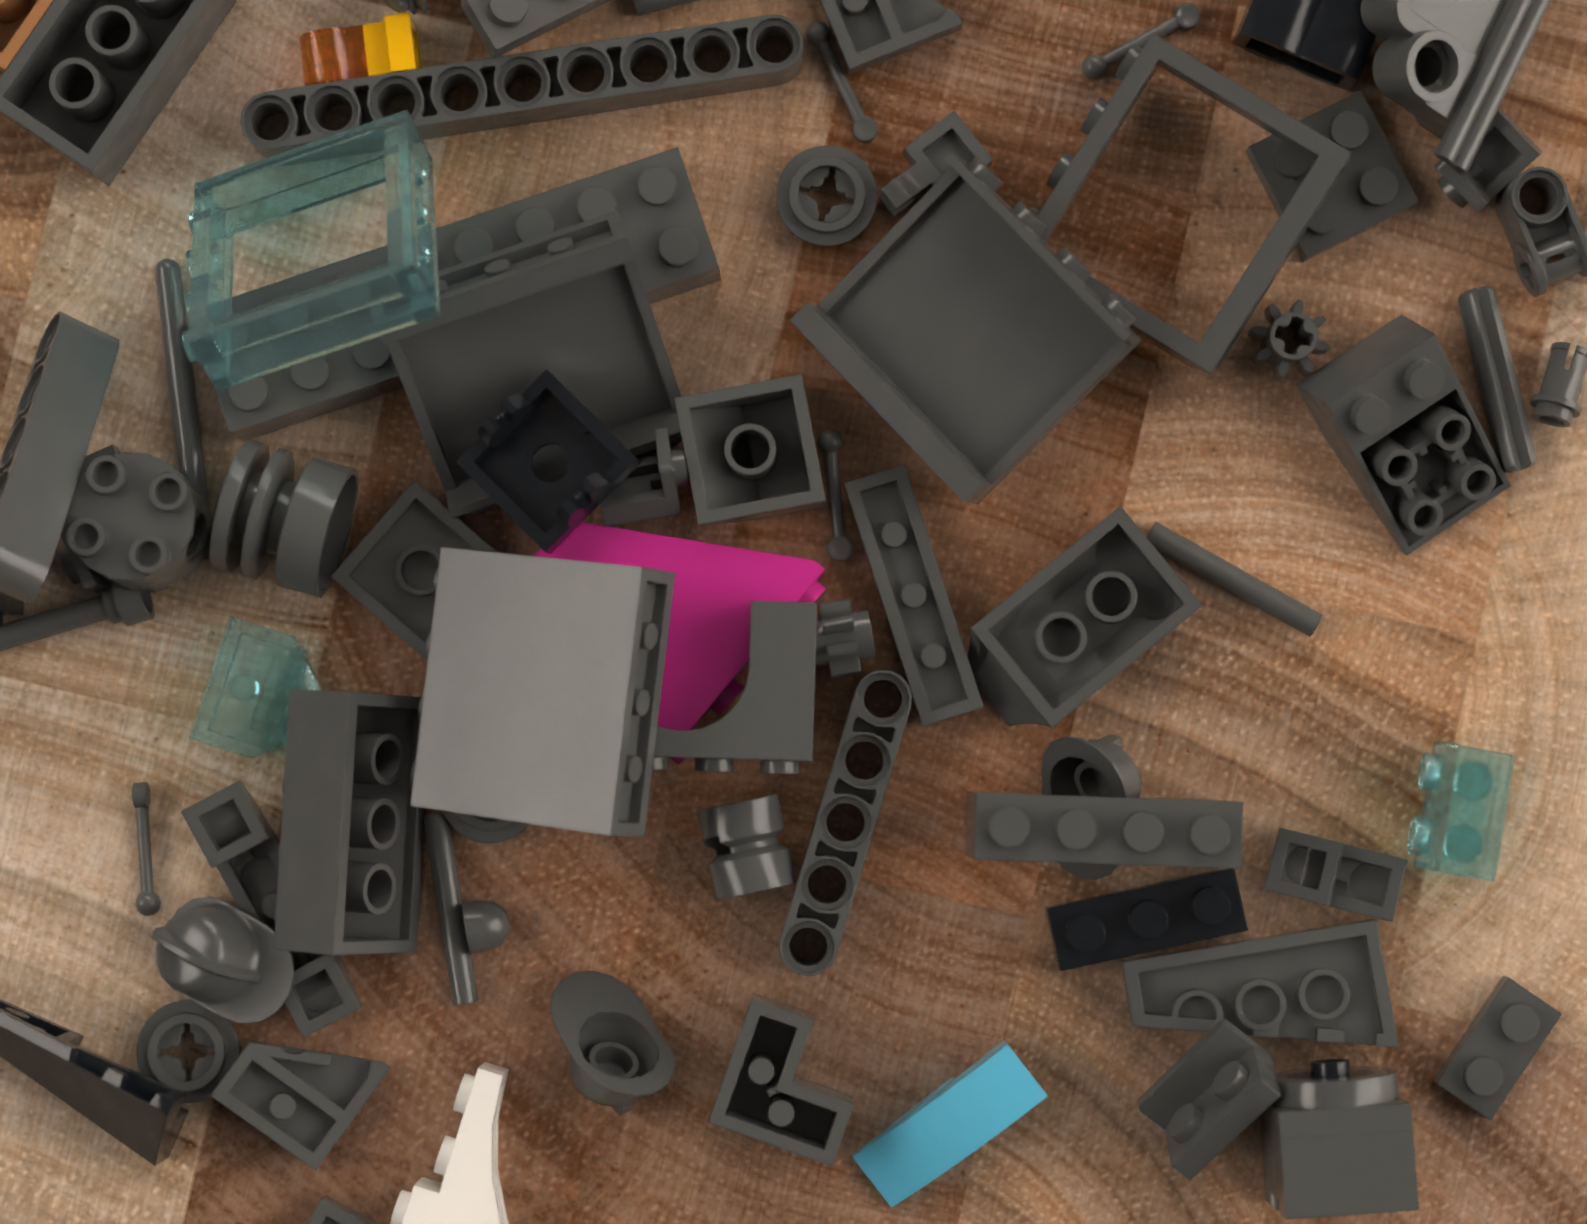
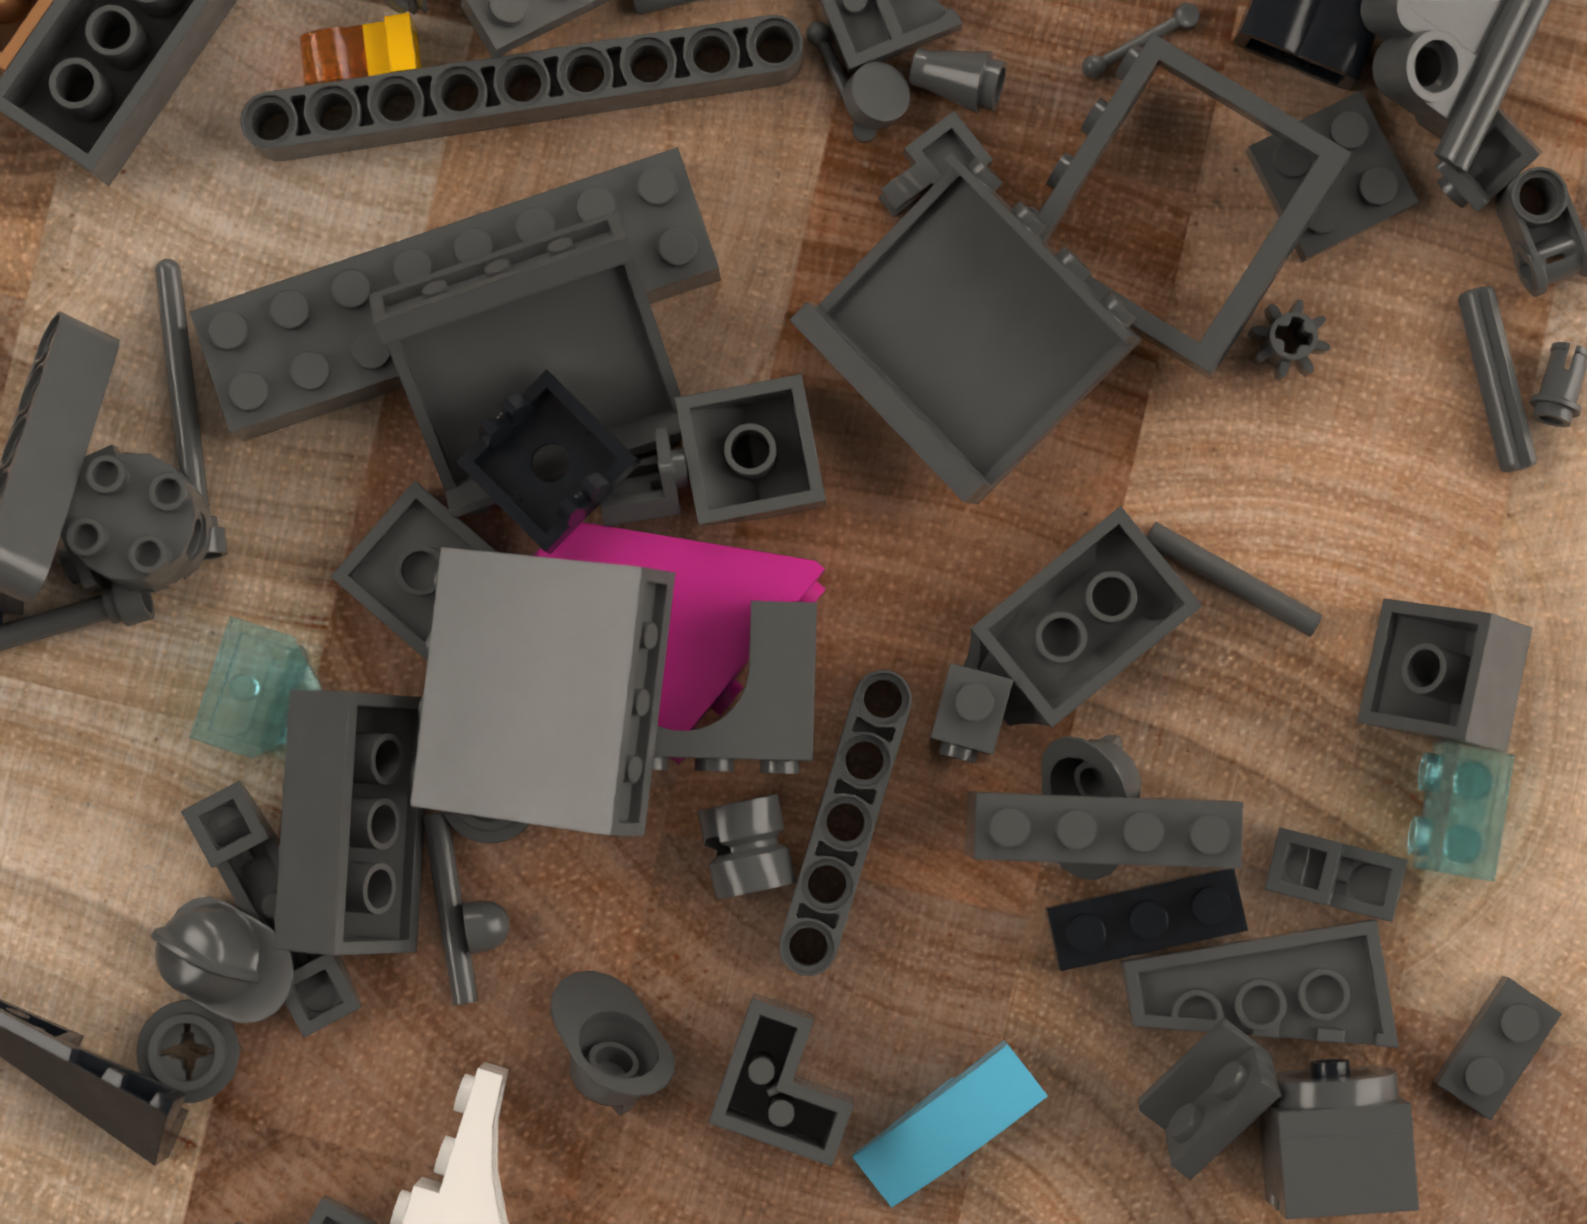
(147, 901): dark grey hinge -> none
(269, 514): dark grey wheel -> none
(298, 1095): dark grey wing -> none
(334, 313): clear light blue window -> none
(808, 173): dark grey gear -> none
(839, 546): dark grey hinge -> none
(843, 638): dark grey gear -> none
(876, 95): none -> dark grey tile
(913, 595): dark grey plate -> none
(962, 77): none -> dark grey cone
(970, 712): none -> dark grey bracket
(1405, 431): dark grey slope -> none
(1445, 674): none -> dark grey slope

